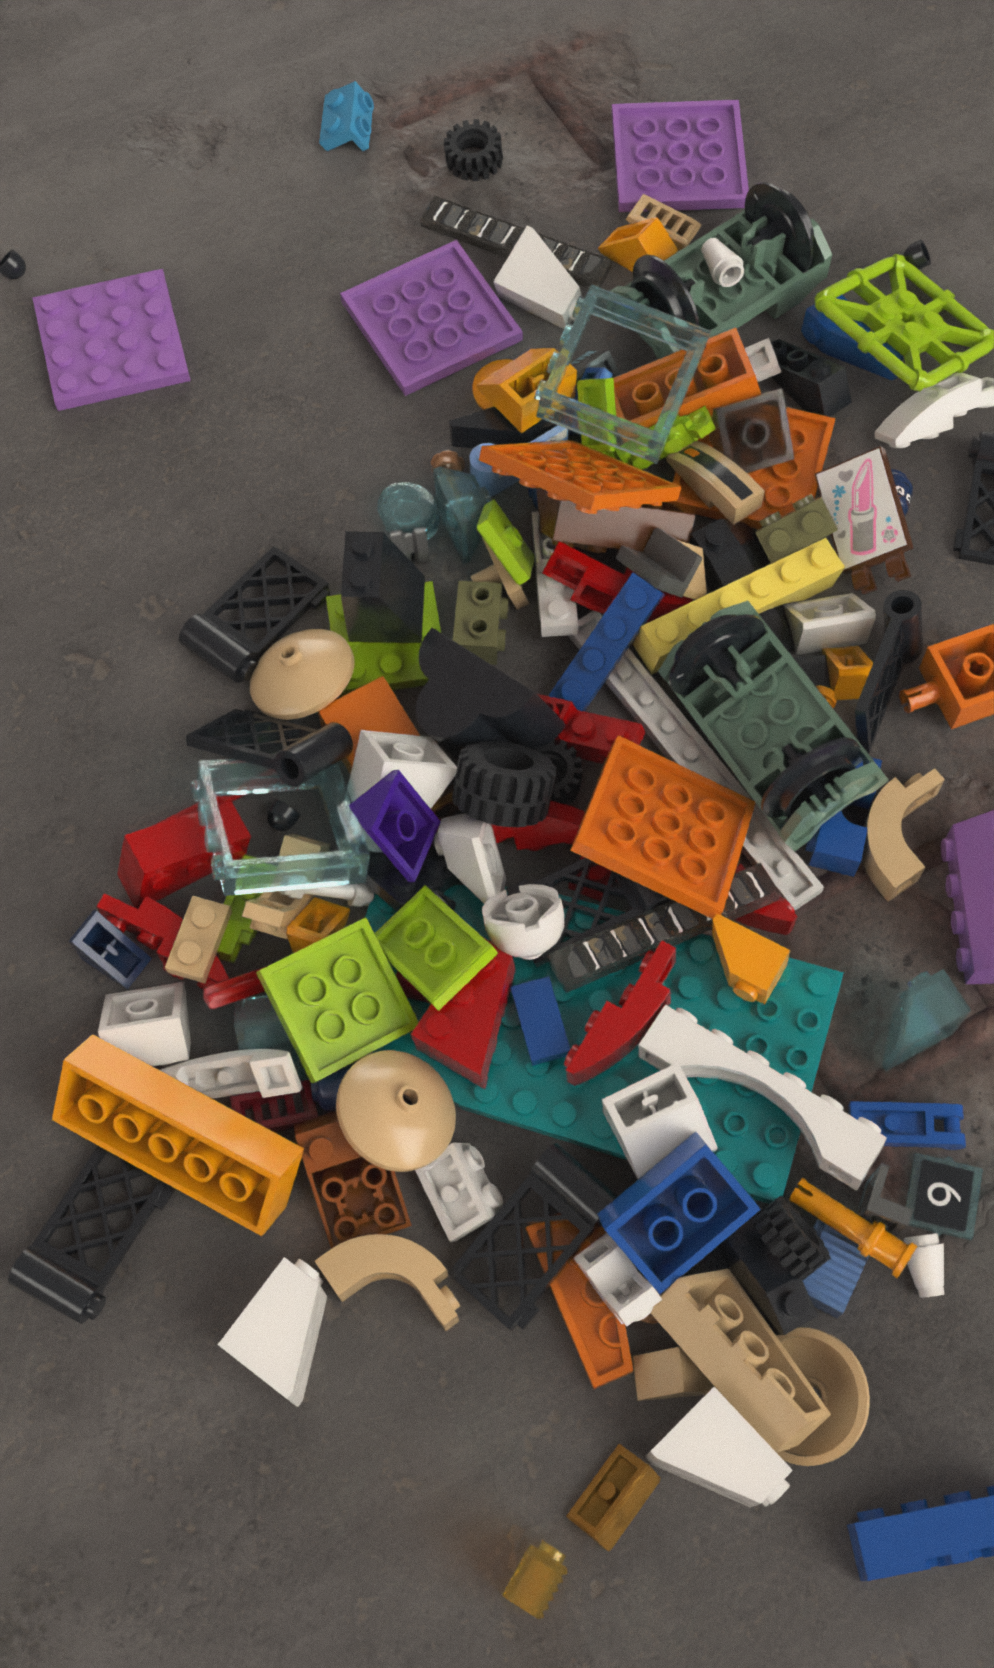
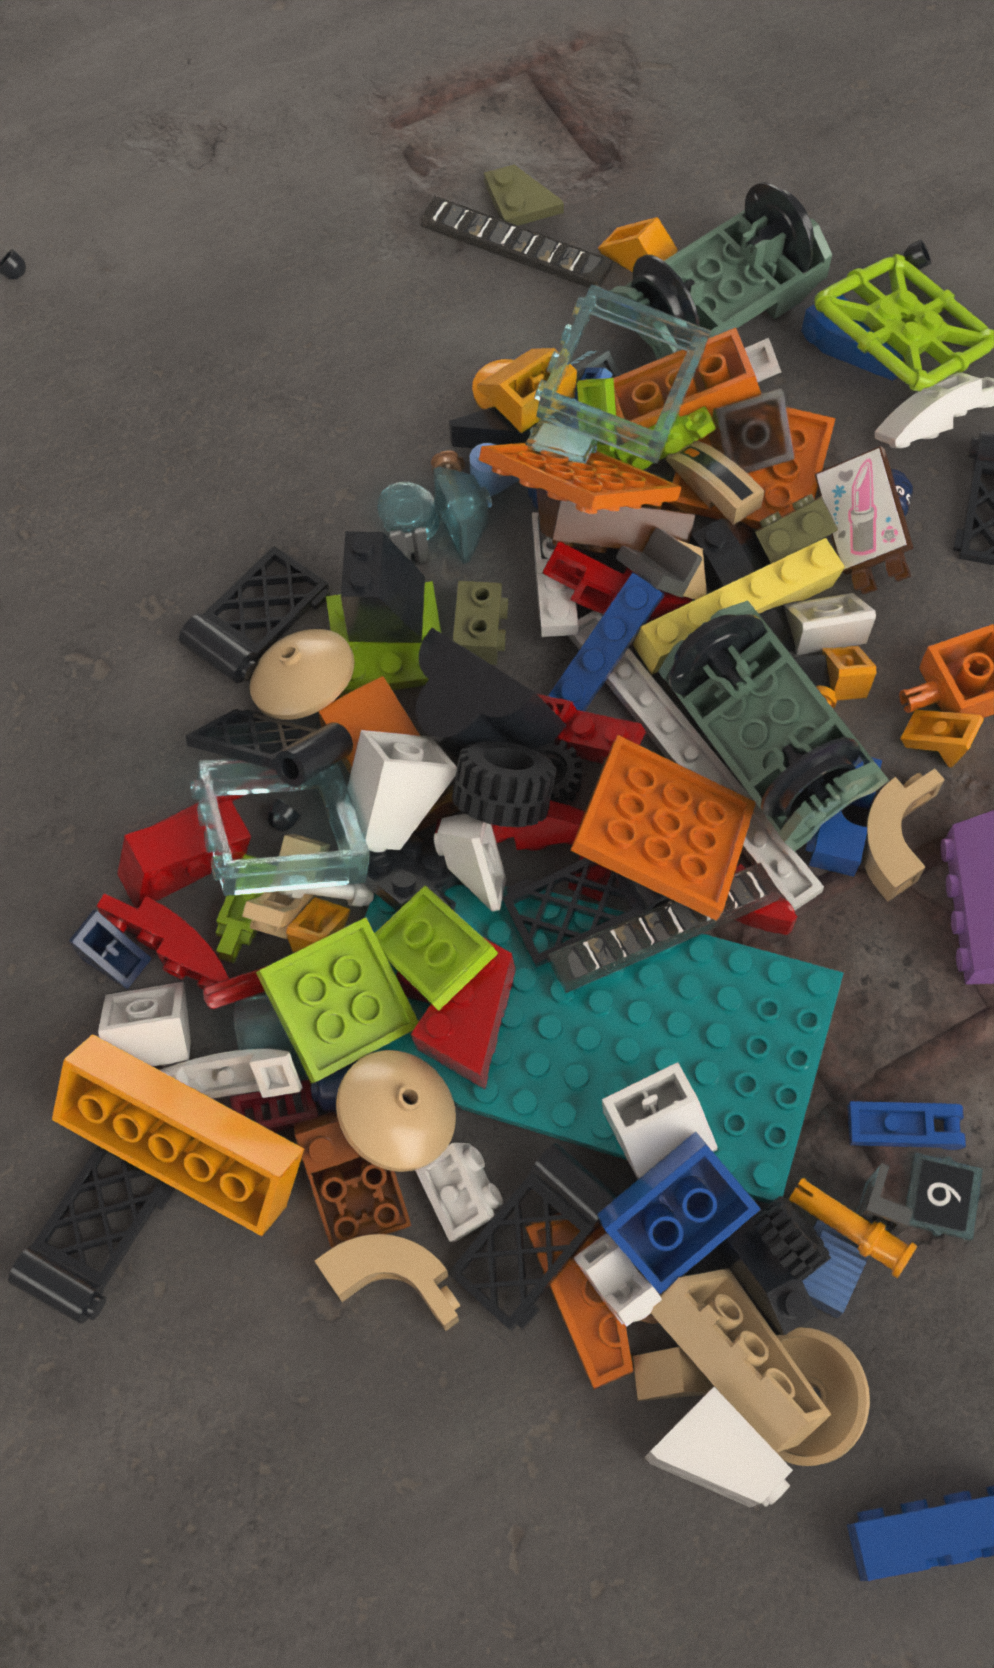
(110, 339): medium lavender plate -> none
(198, 939): tan plate -> none
(281, 1329): white slope -> none
(346, 117): dark azure bracket -> none
(397, 822): dark purple slope -> none
(431, 317): medium lavender plate -> none
(473, 163): black tyre -> none
(498, 574): tan tile -> none
(506, 542): lime plate -> none
(520, 197): none -> olive wing
(525, 921): white cylinder -> none
(536, 1579): clear yellow brick -> none
(537, 281): white slope -> none
(540, 1020): blue tile -> none
(560, 442): none -> clear light blue piece
(614, 1497): pearl gold slope -> none
(619, 1030): red slope -> none
(677, 221): tan slope -> none
(680, 154): medium lavender plate -> none
(723, 263): white cone -> none
(748, 959): light orange slope -> none
(811, 380): black slope -> none
(839, 1141): white arch -> none
(899, 646): black piece -> none
(925, 1016): clear light blue slope -> none
(927, 1264): white cone -> none
(942, 732): none -> light orange slope

